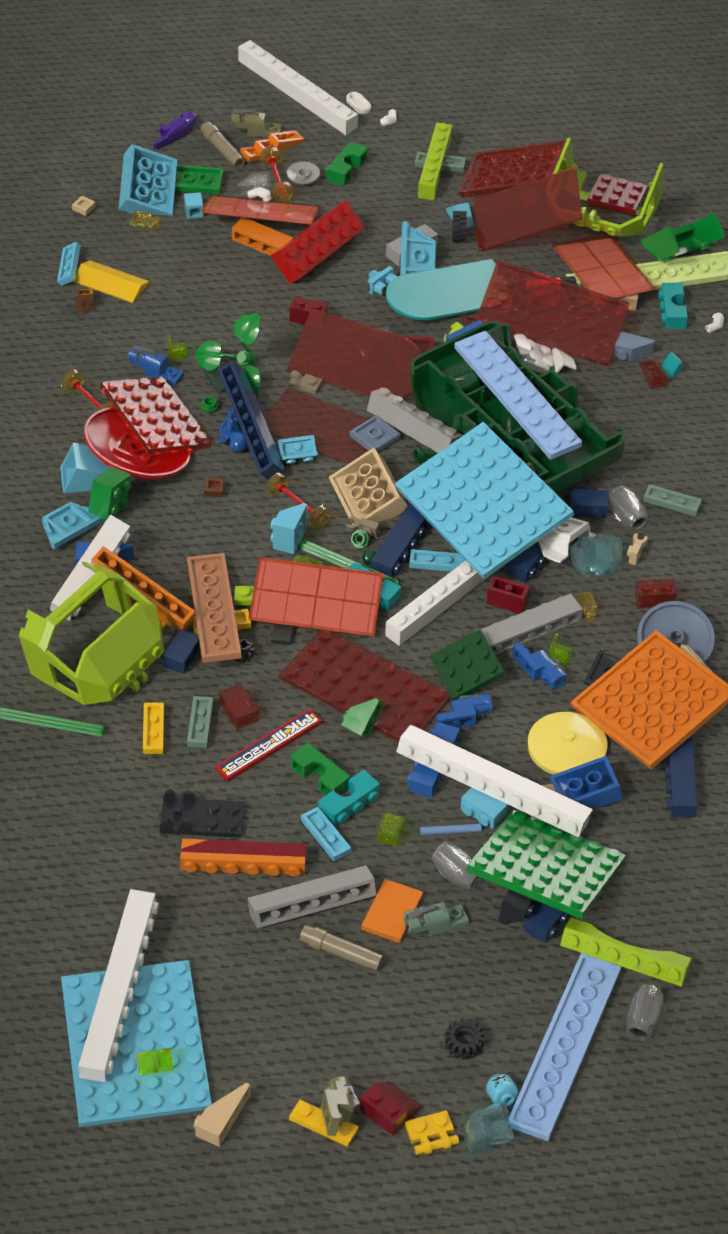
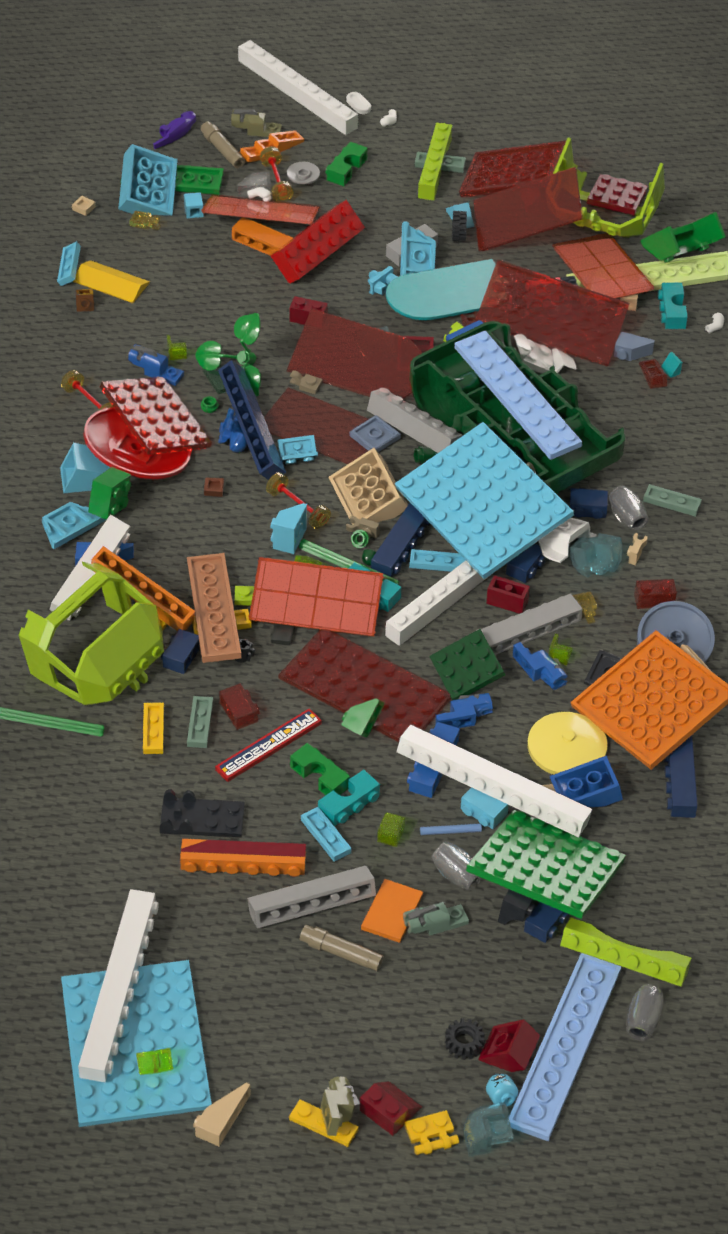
(510, 1046): none -> dark red slope

